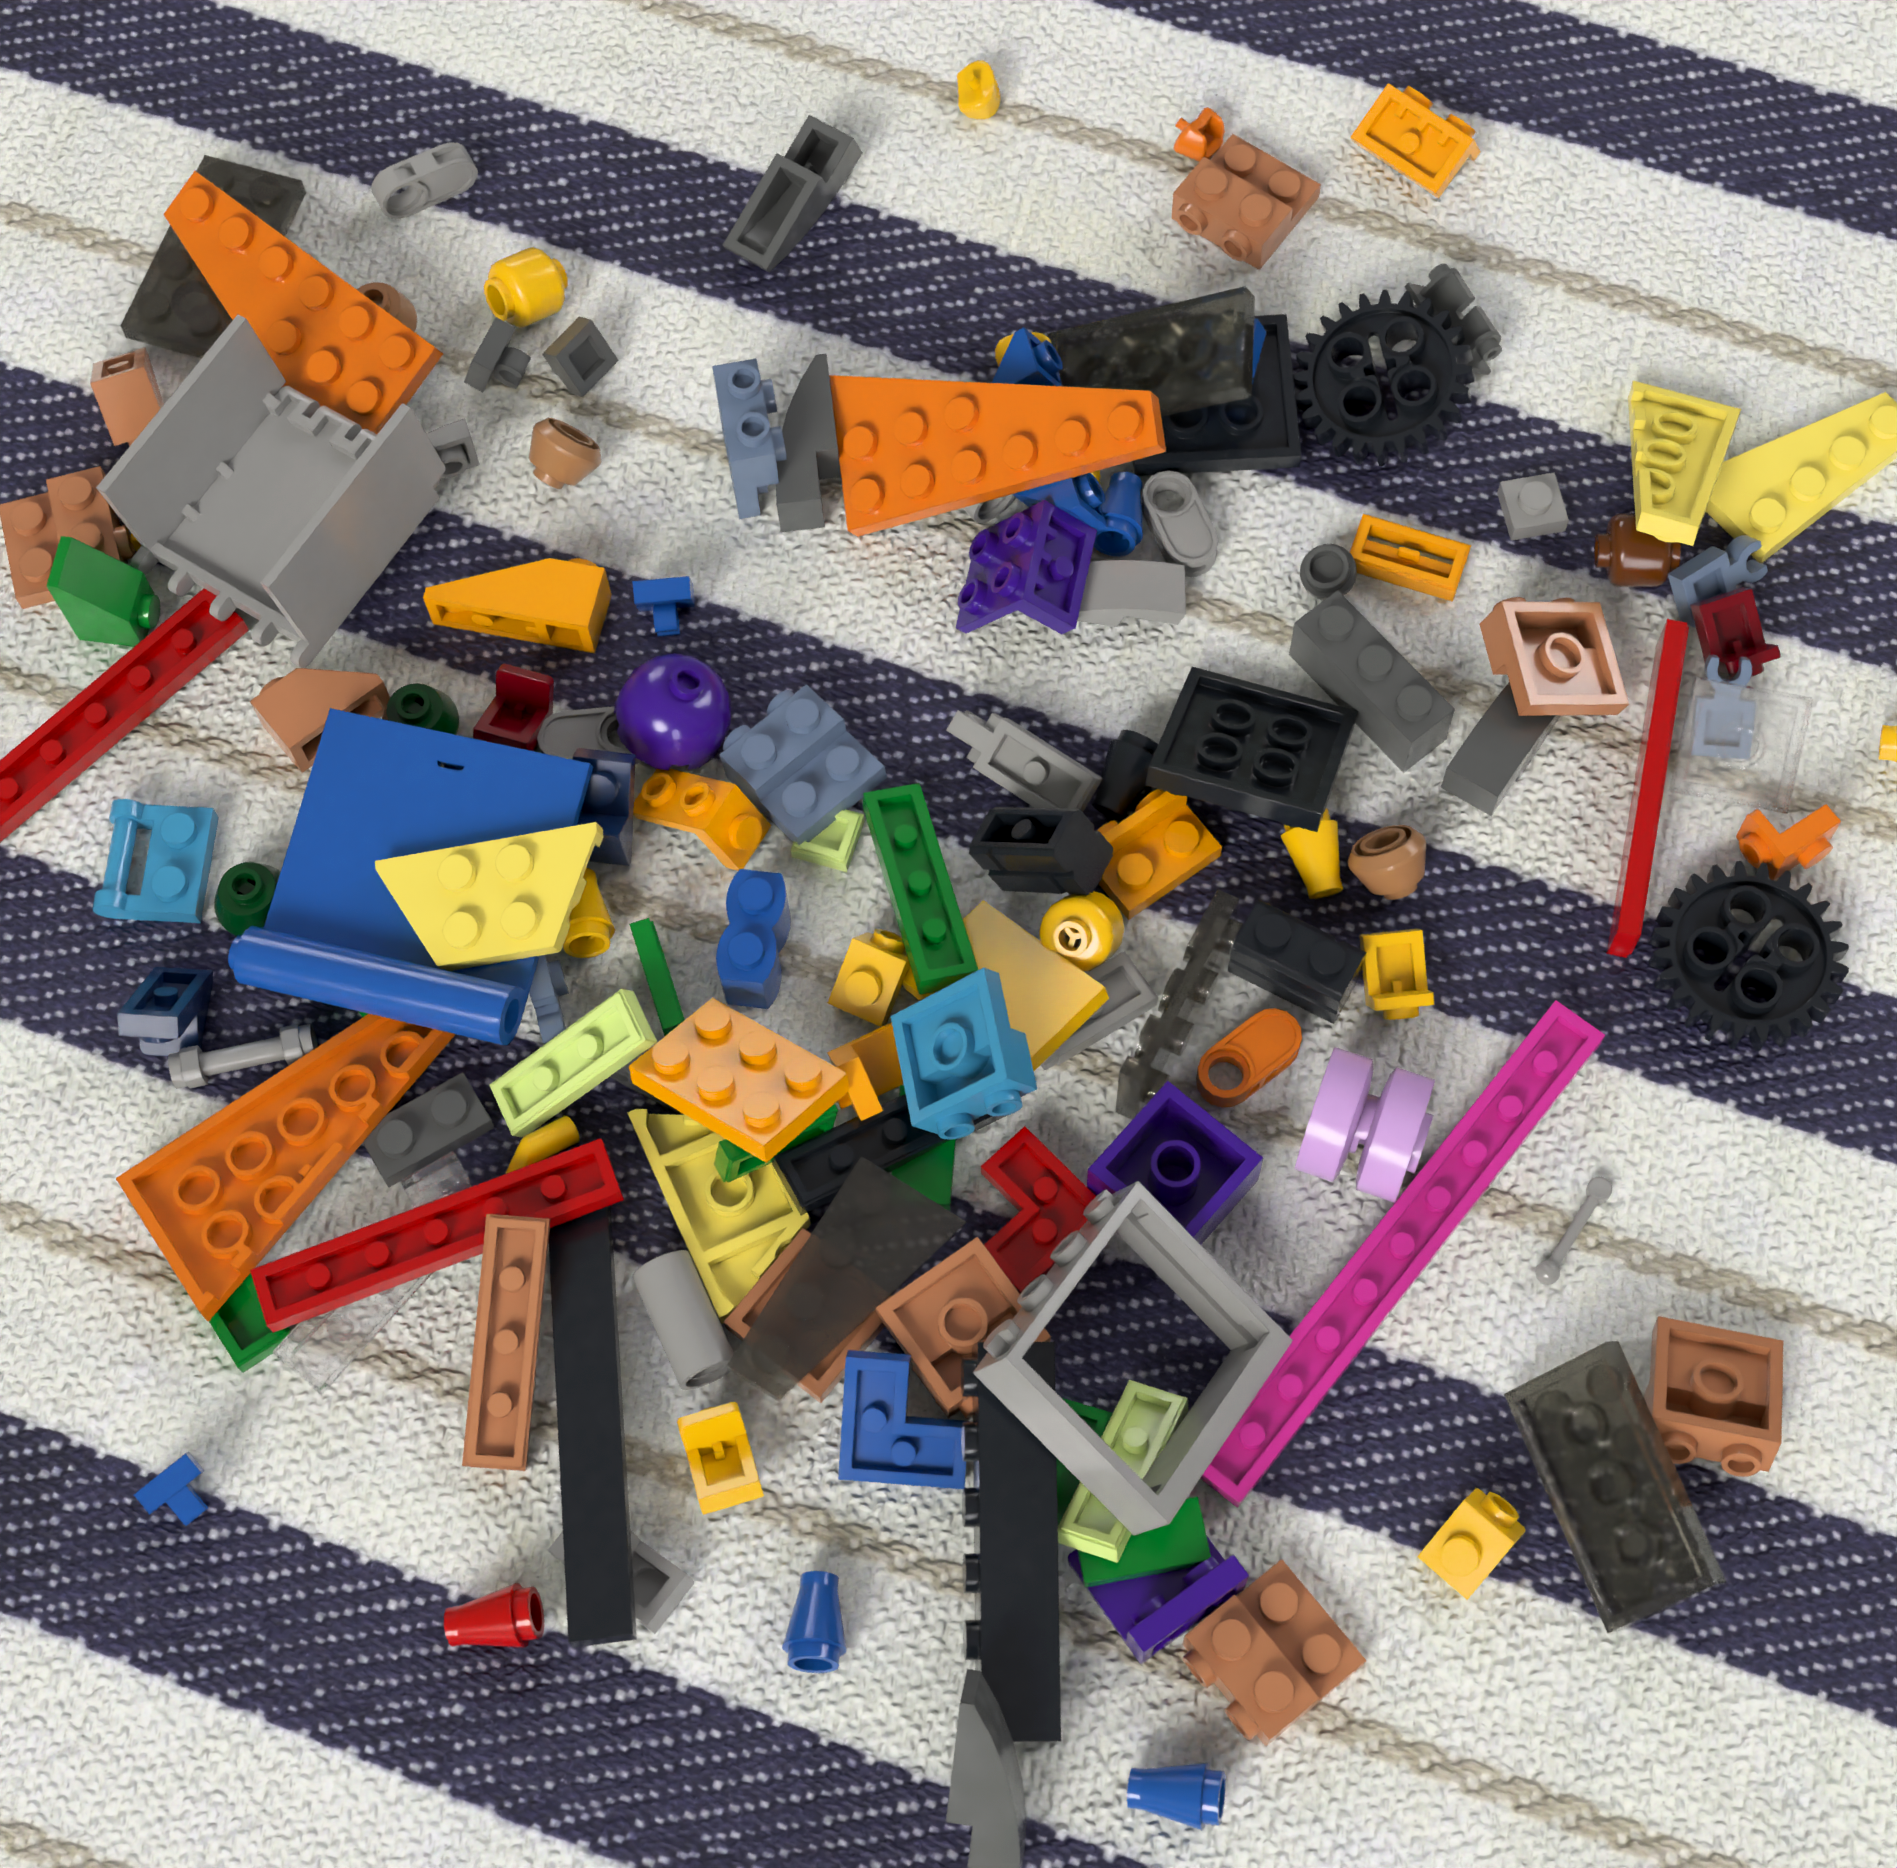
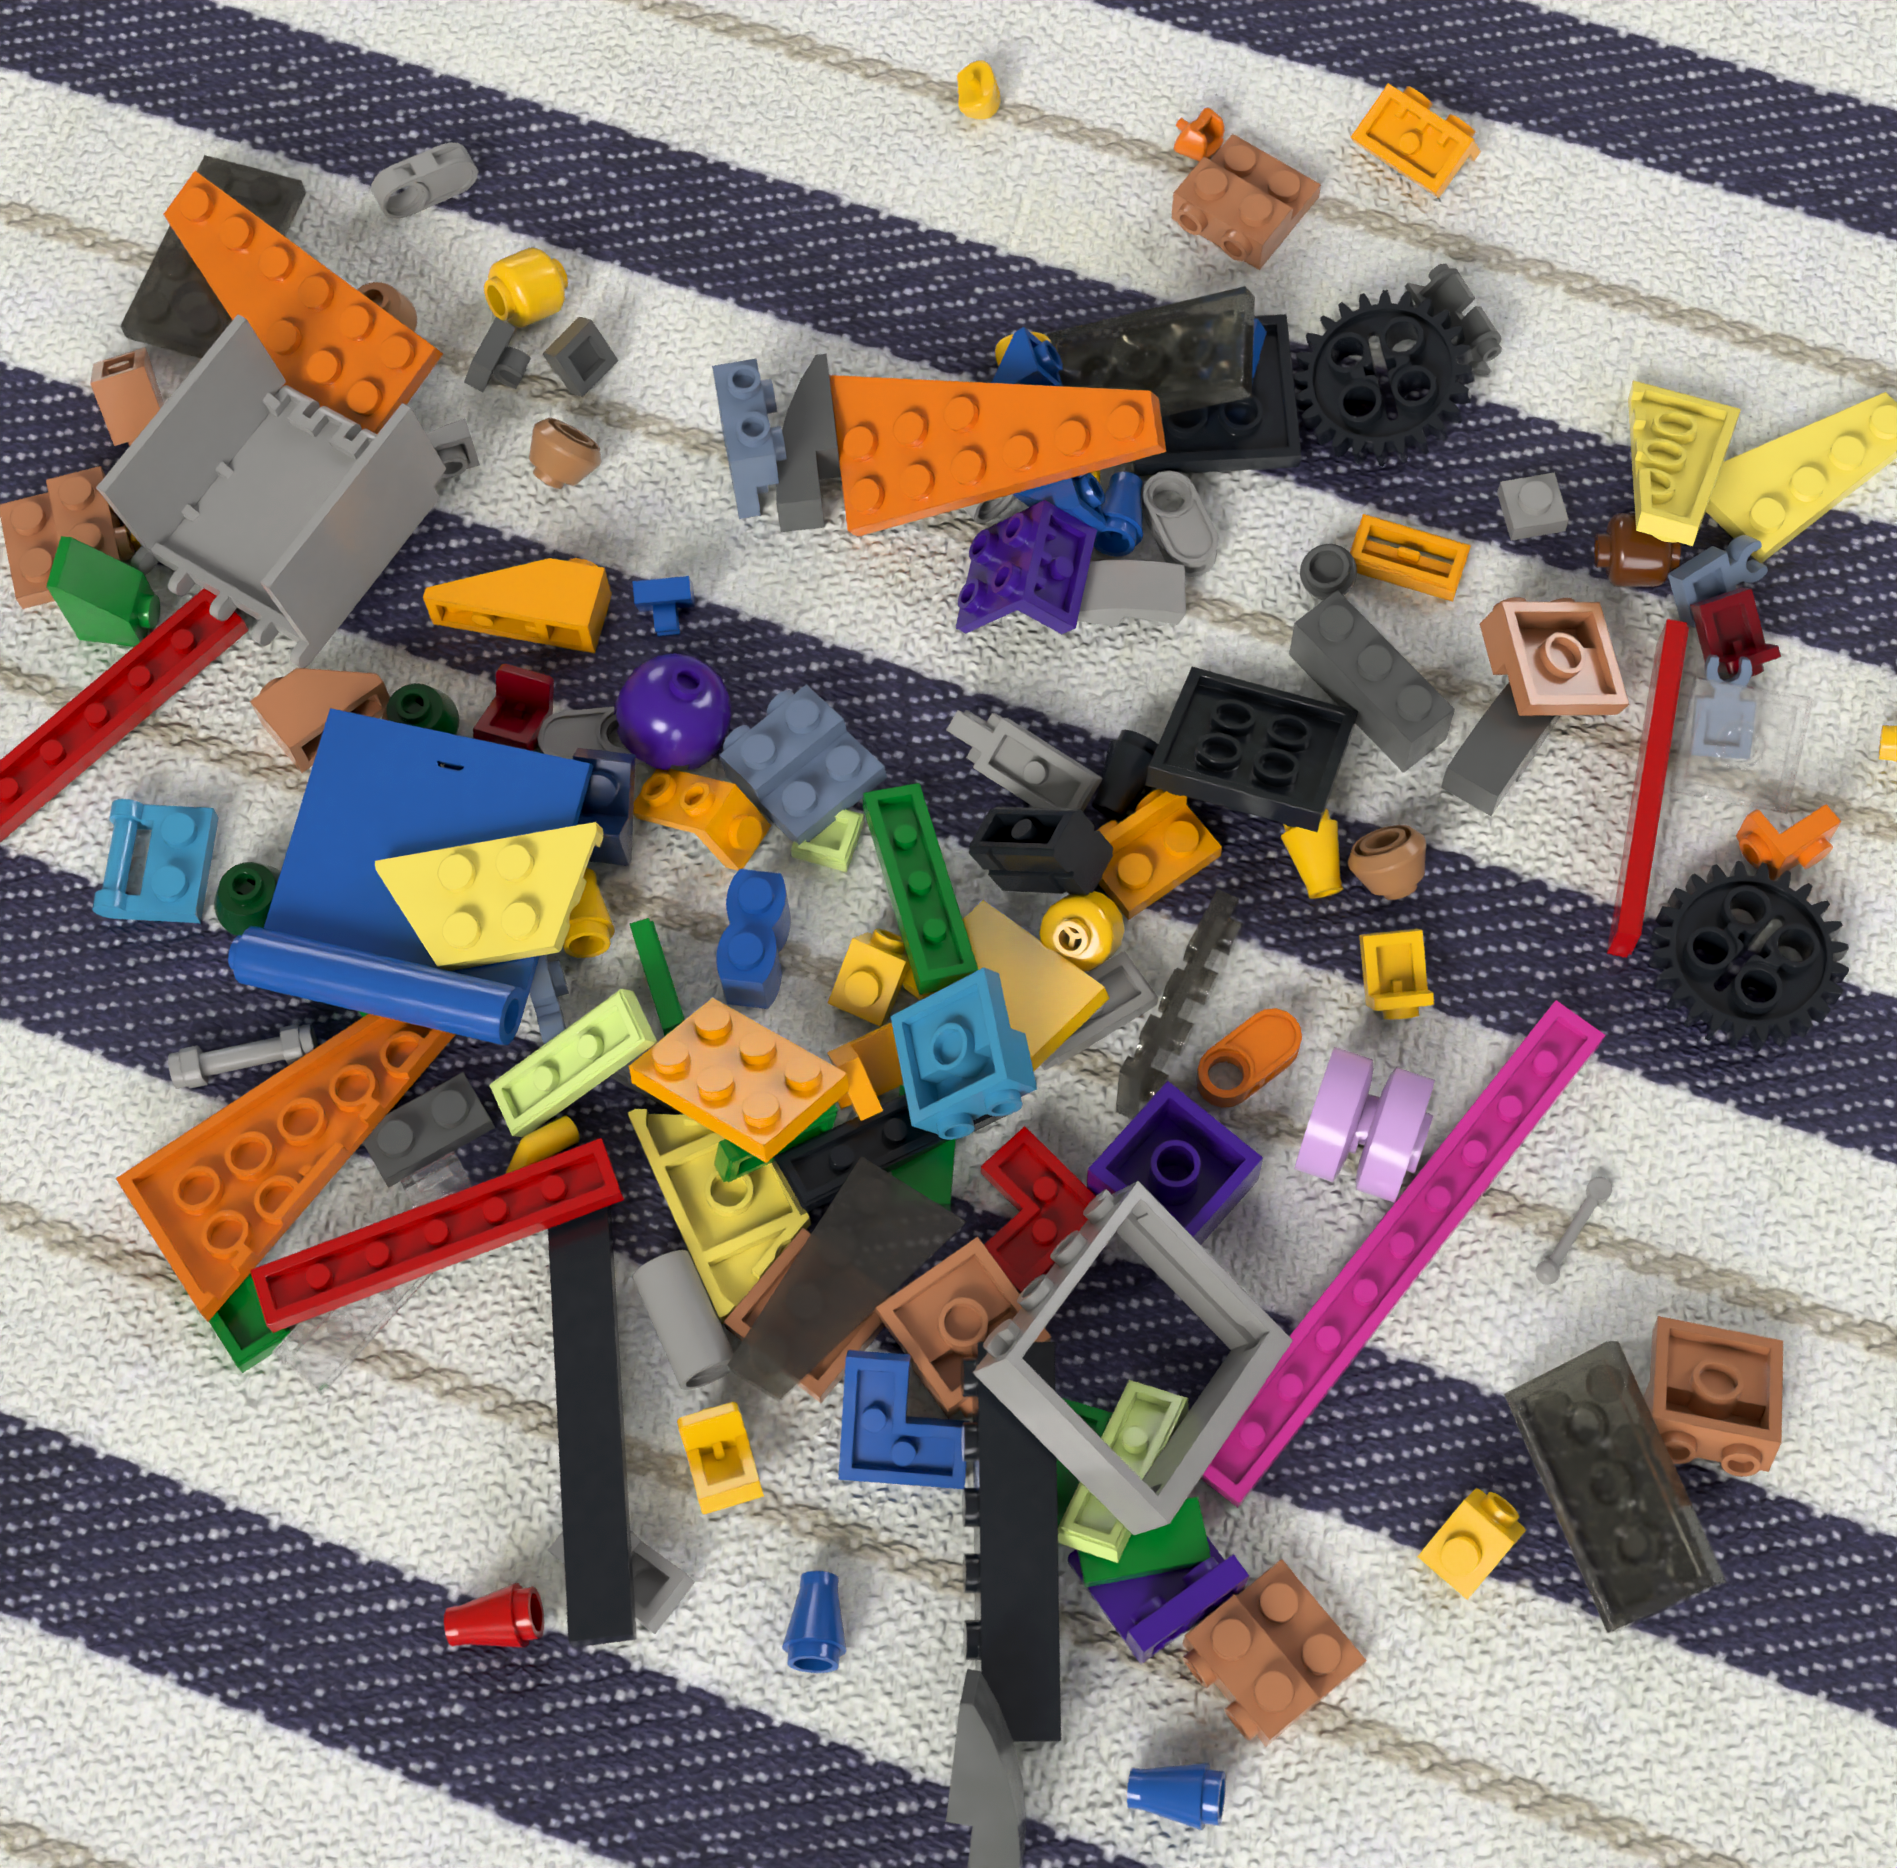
(168, 1010): dark blue slope -> none
(174, 1489): blue tile -> none
(506, 1342): nougat tile -> none
(793, 194): dark grey slope -> none
(1296, 961): black brick -> none

